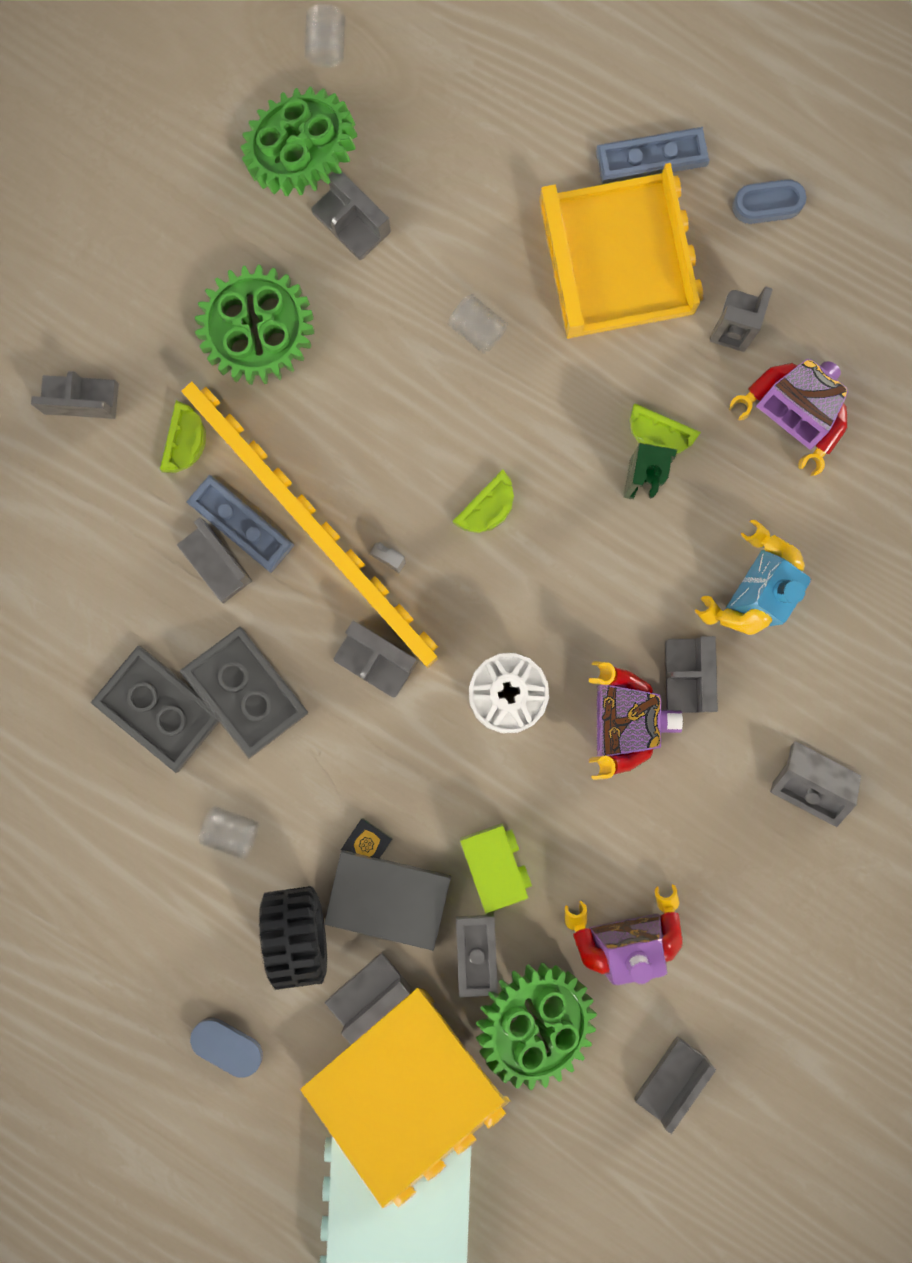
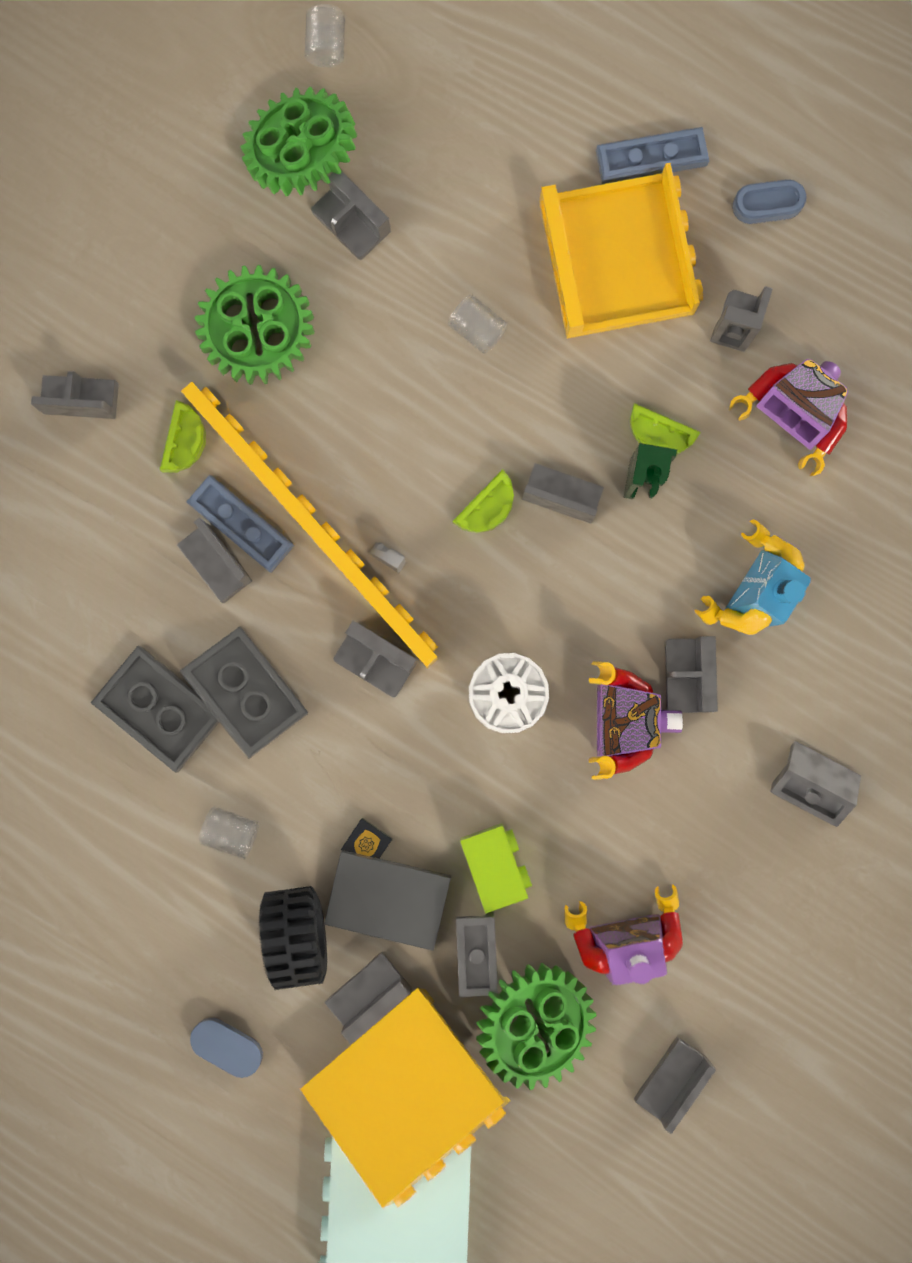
(563, 493): none -> flat silver panel

